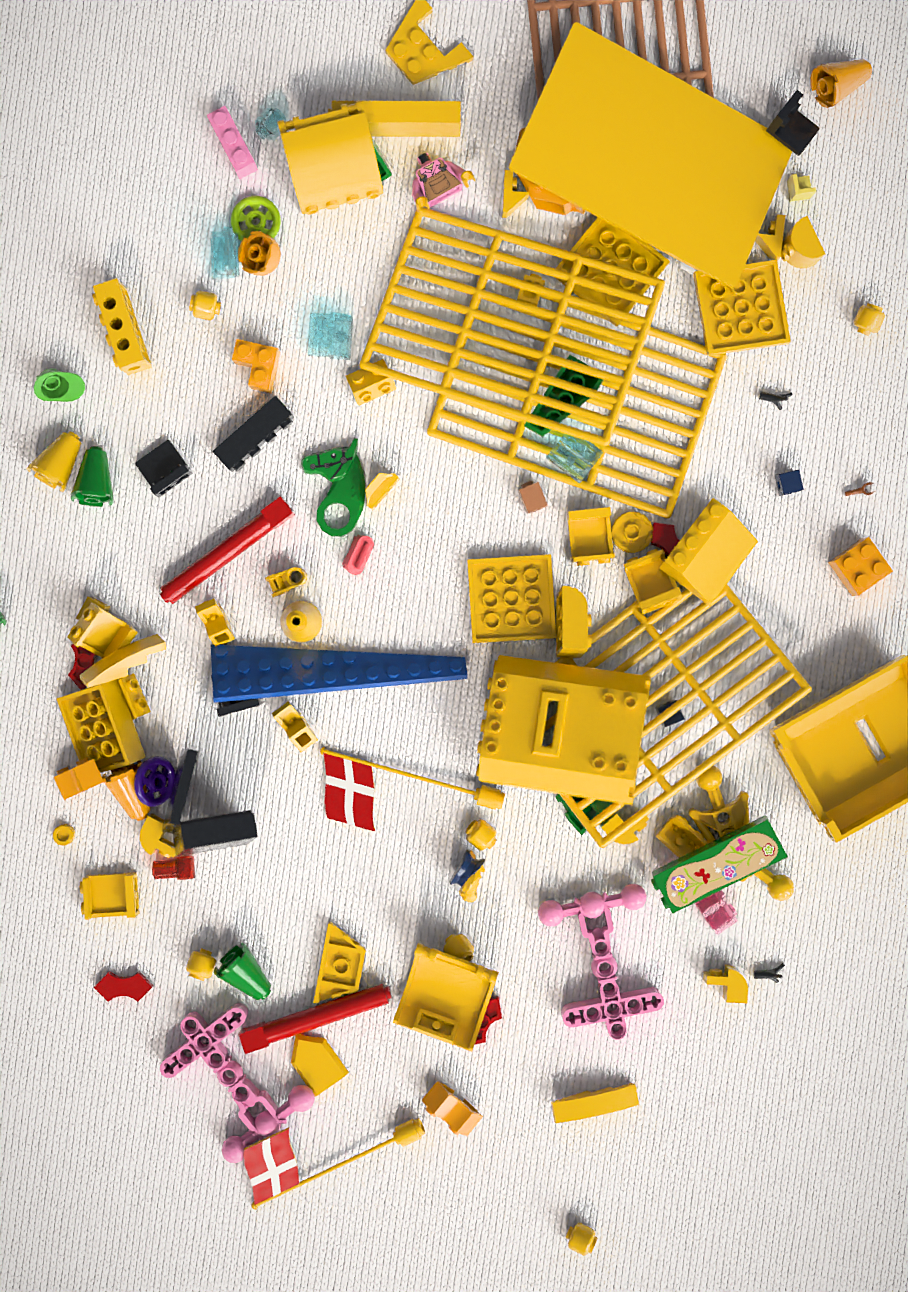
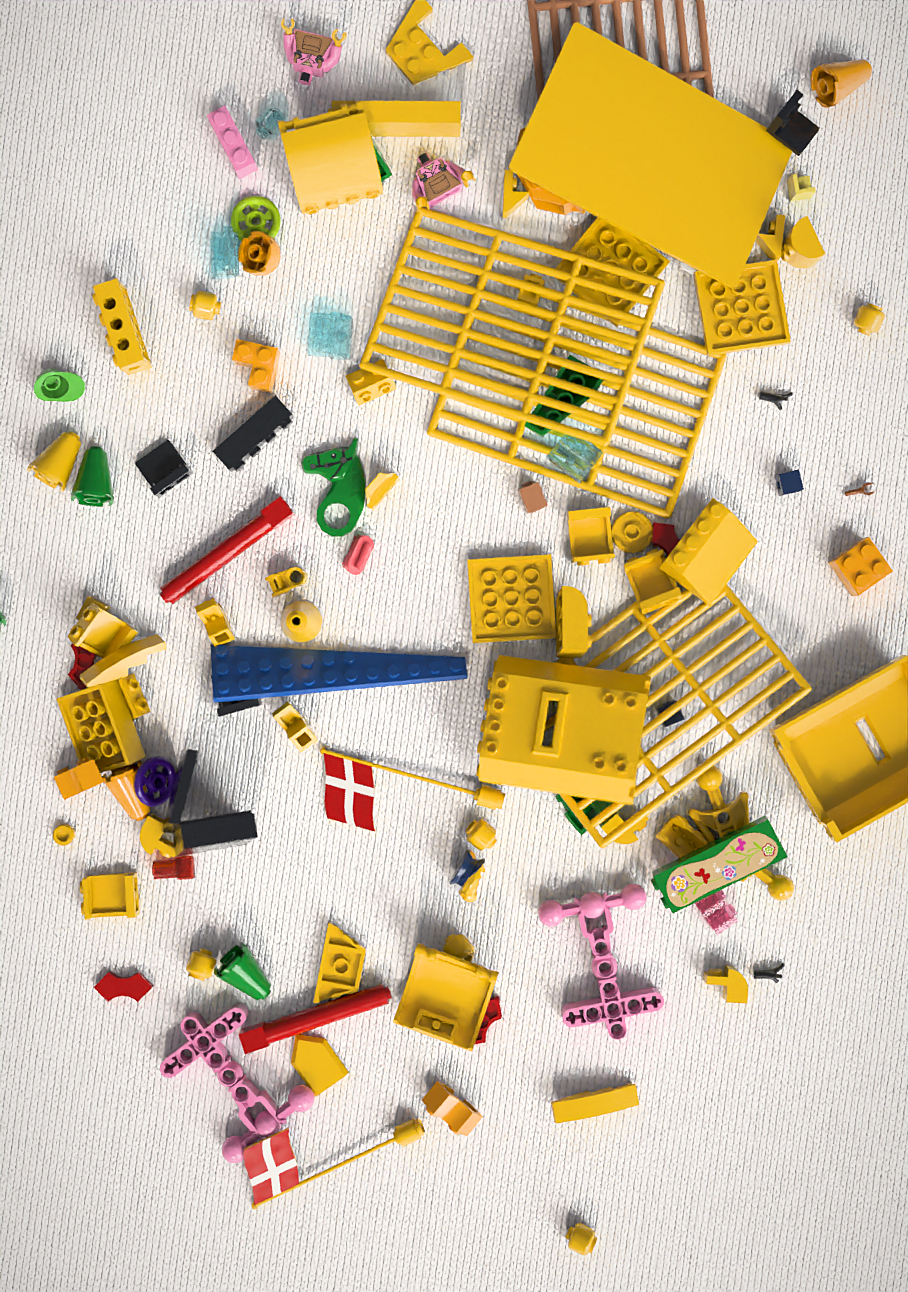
(311, 52): none -> torso

